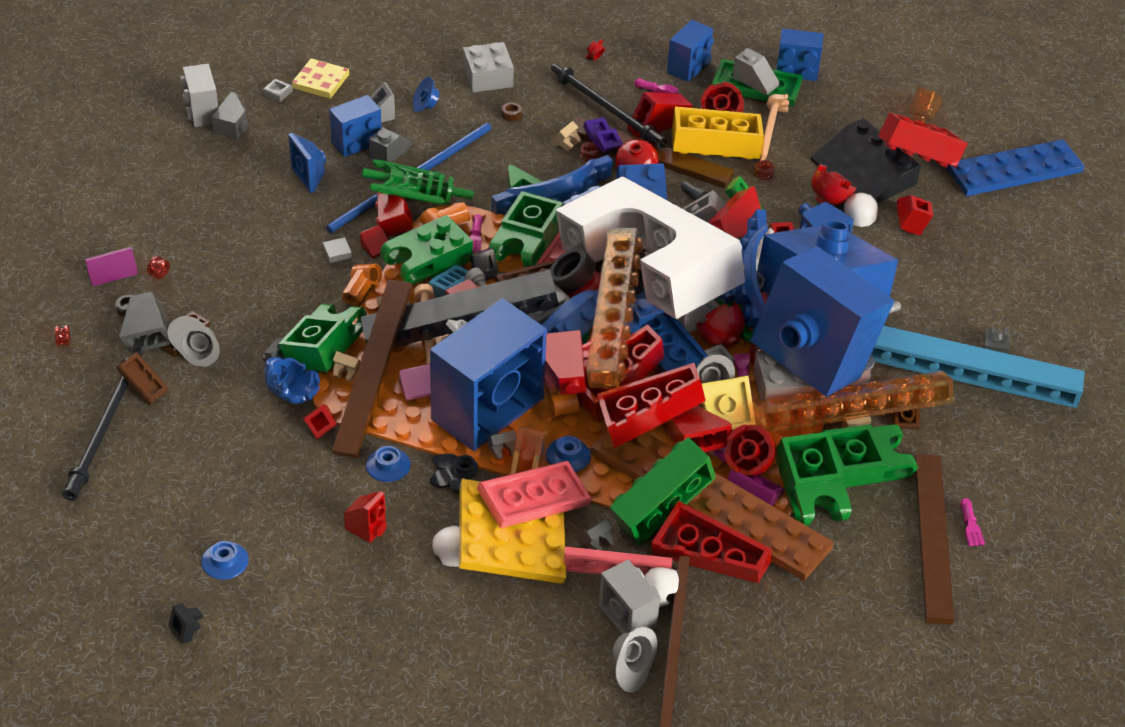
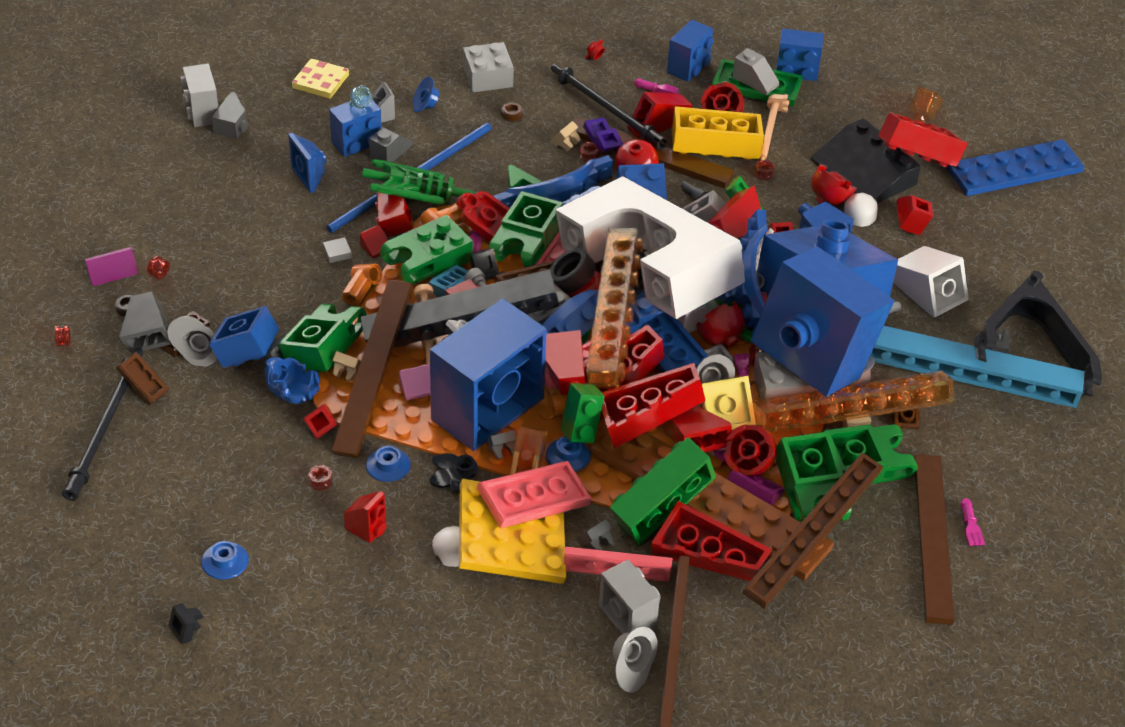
(244, 337): none -> blue brick
(277, 90): light grey tile -> none
(325, 482): none -> clear red bush
(360, 97): none -> clear light blue tile
(482, 213): none -> red plate
(582, 413): none -> green brick
(664, 580): white hair -> none
(812, 531): none -> reddish brown tile
(932, 279): none -> white slope
(1038, 304): none -> black piece

